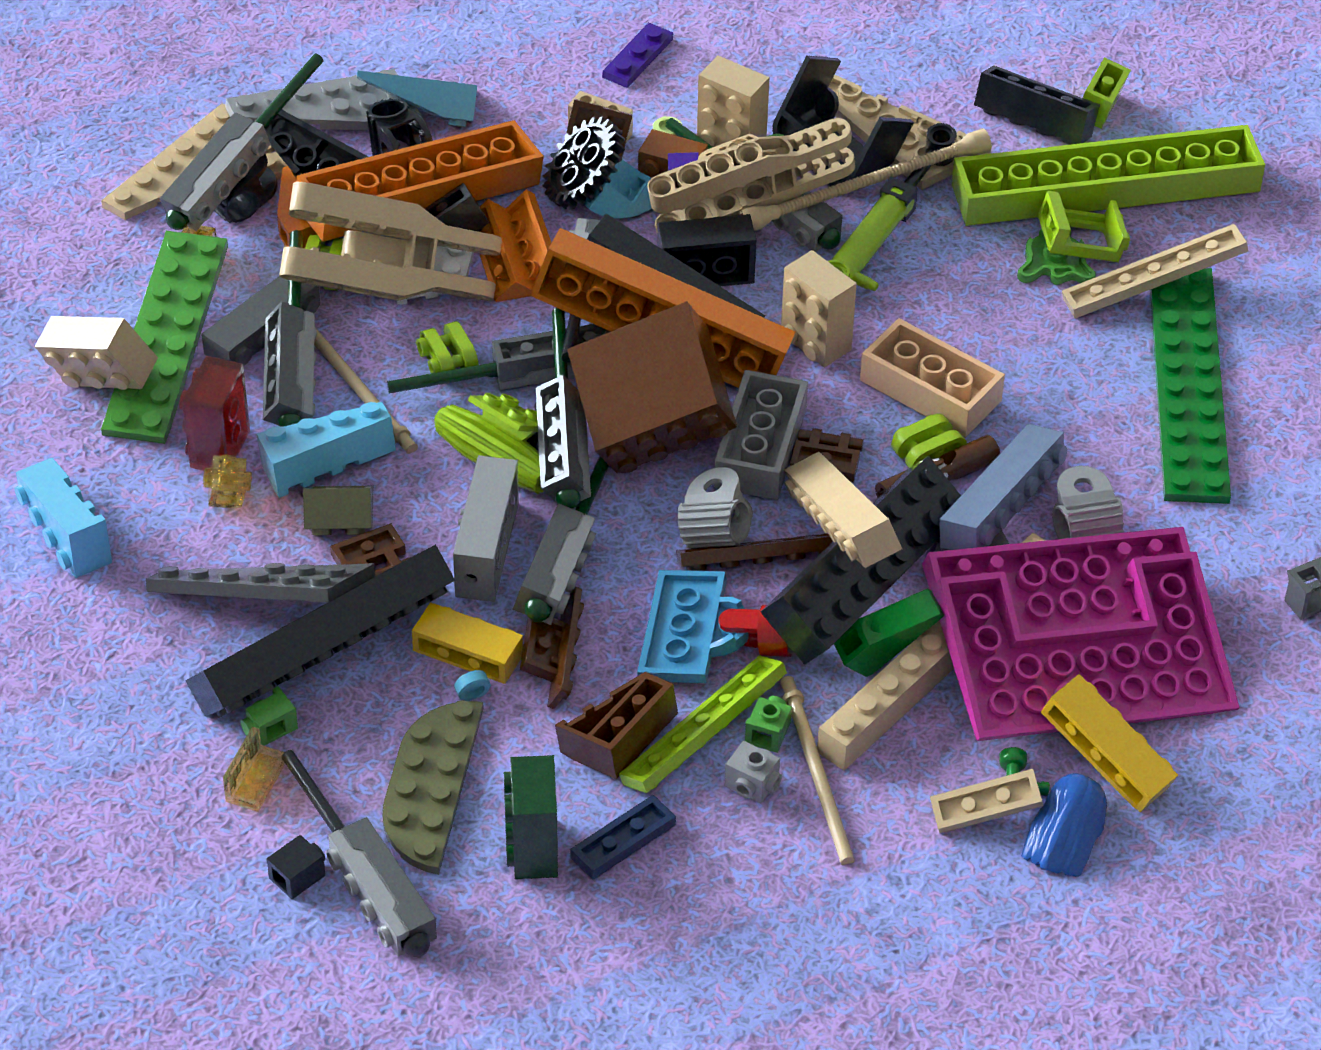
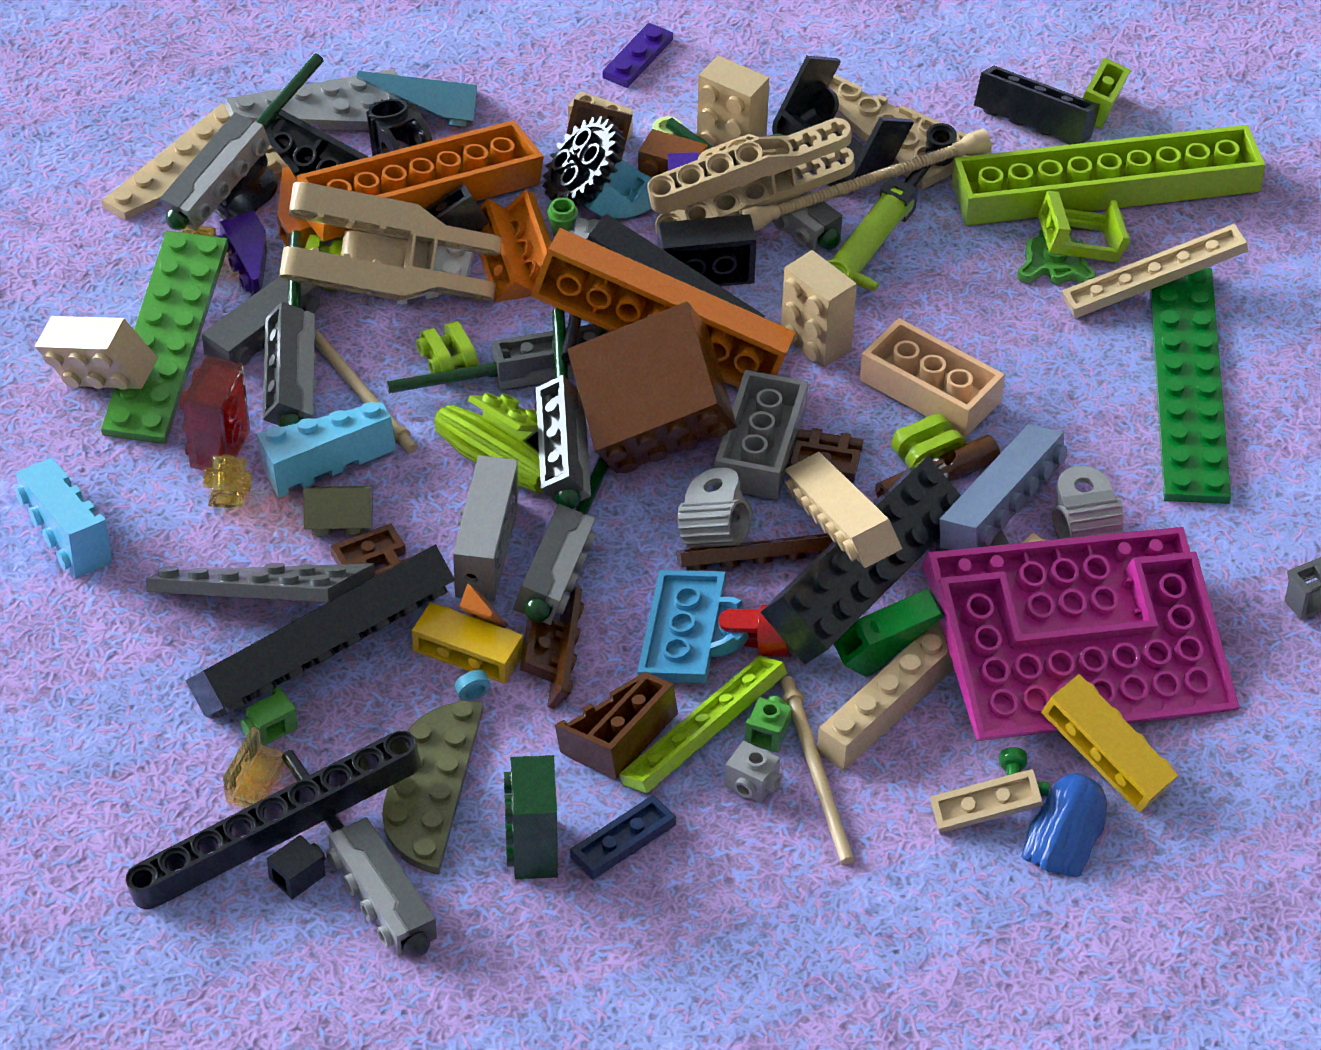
(246, 249): none -> dark purple slope
(257, 821): none -> black beam
(478, 606): none -> orange slope
(562, 214): none -> bright green cone

